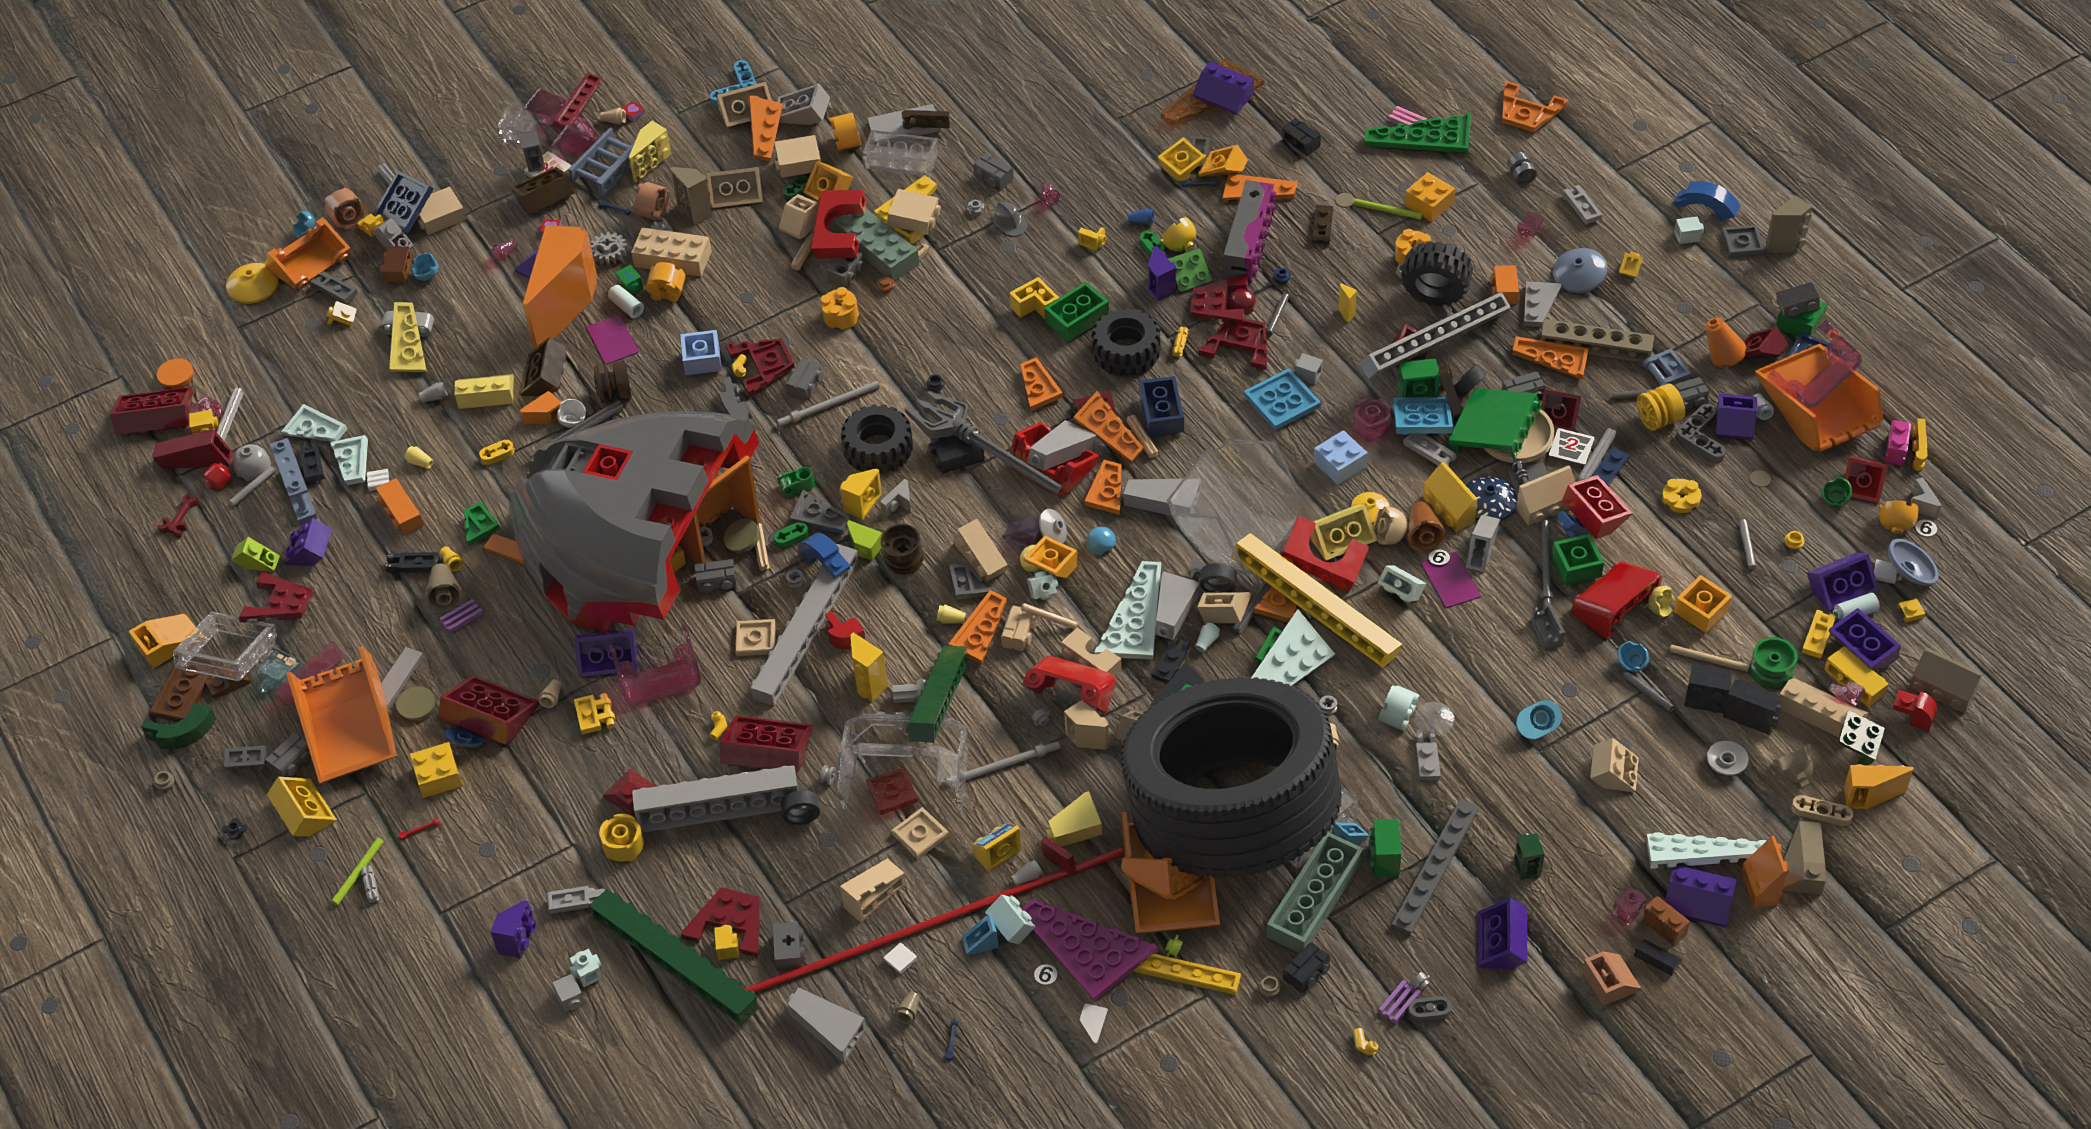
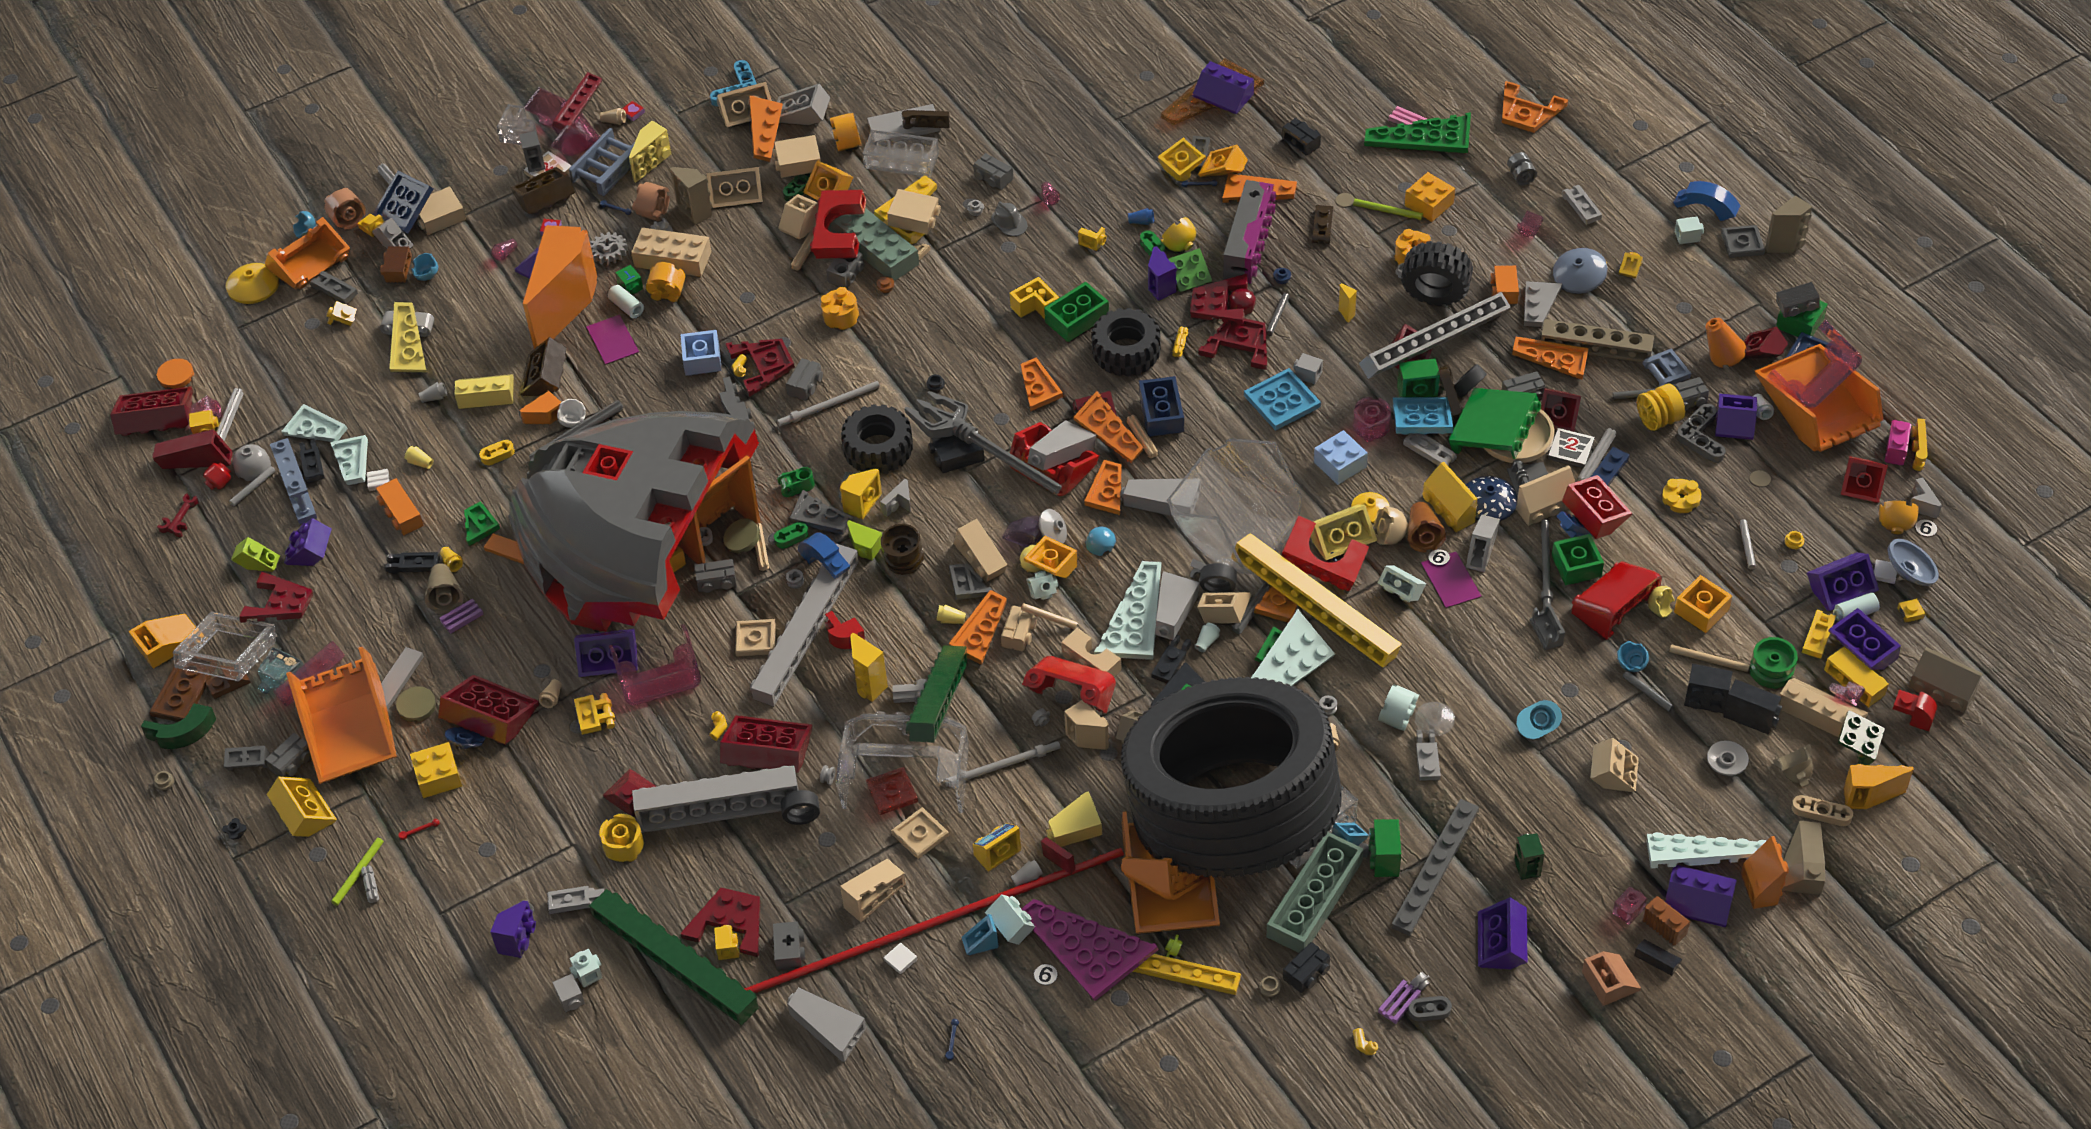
(612, 382): dark brown wheel -> none
(907, 1009): dark tan cone -> none
(1093, 1019): white sticker -> none
(1837, 492): green hair -> none

